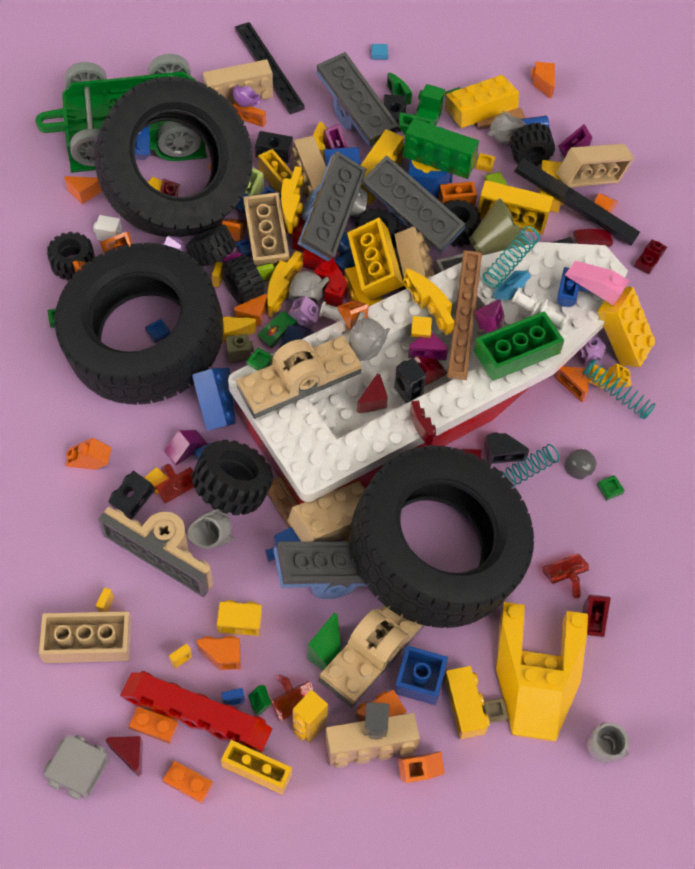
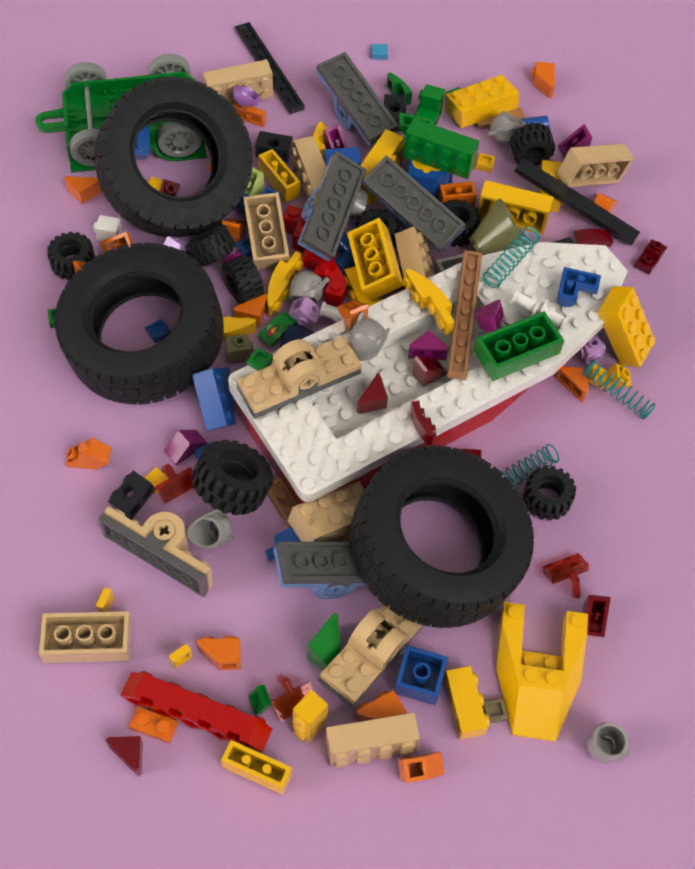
(76, 767): light grey brick -> none
(187, 781): orange plate -> none
(217, 275): yellow tile -> none
(233, 697): blue tile -> none
(239, 618): yellow brick -> none
(266, 271): lime tile -> none
(291, 199): yellow slope -> none
(376, 720): dark grey brick -> none
(409, 380): black brick -> none
(421, 327): yellow tile -> none
(496, 177): lime tile -> none
(504, 448): black slope -> none
(510, 286): dark azure plate -> none
(552, 479): none -> black tyre
(580, 463): dark grey hair -> none
(598, 280): bright pink slope -> none
(610, 487): green tile -> none

